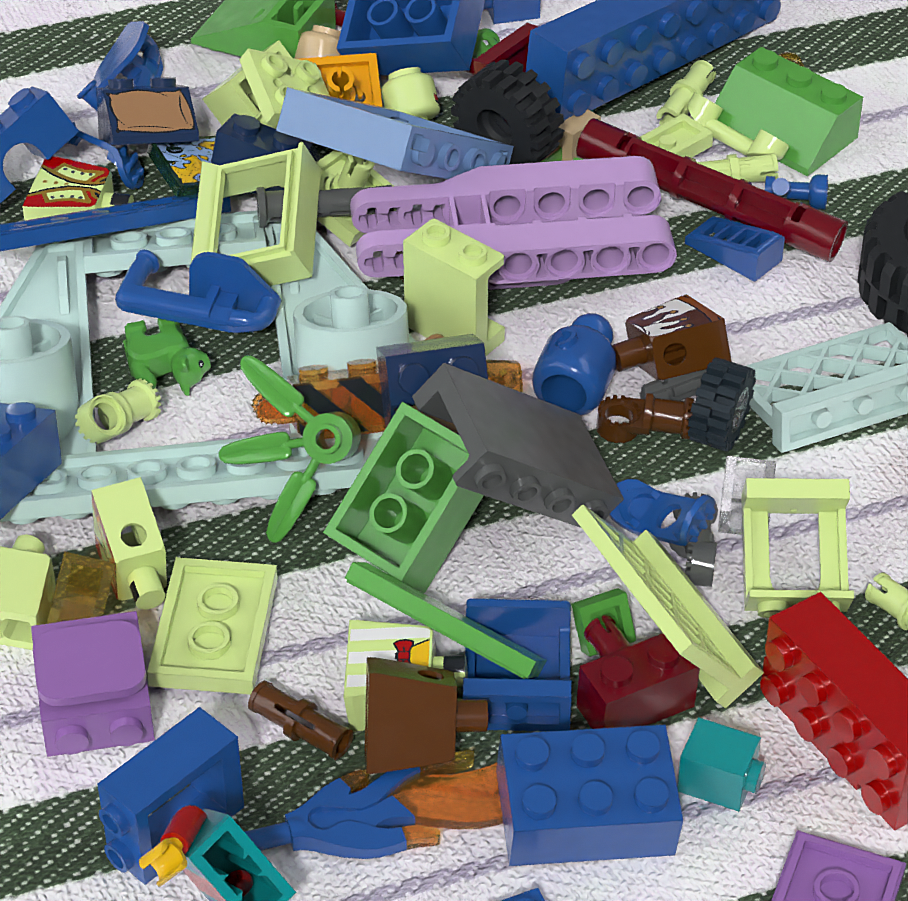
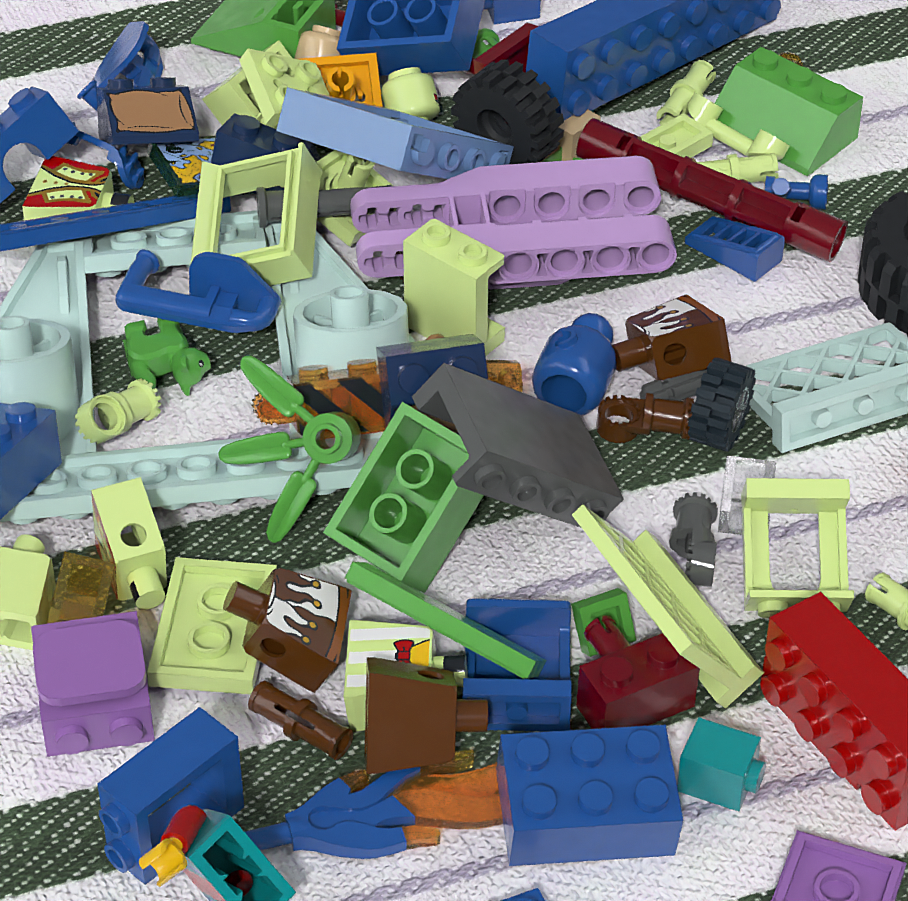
(293, 624): none -> reddish brown torso
(647, 508): blue piece -> none

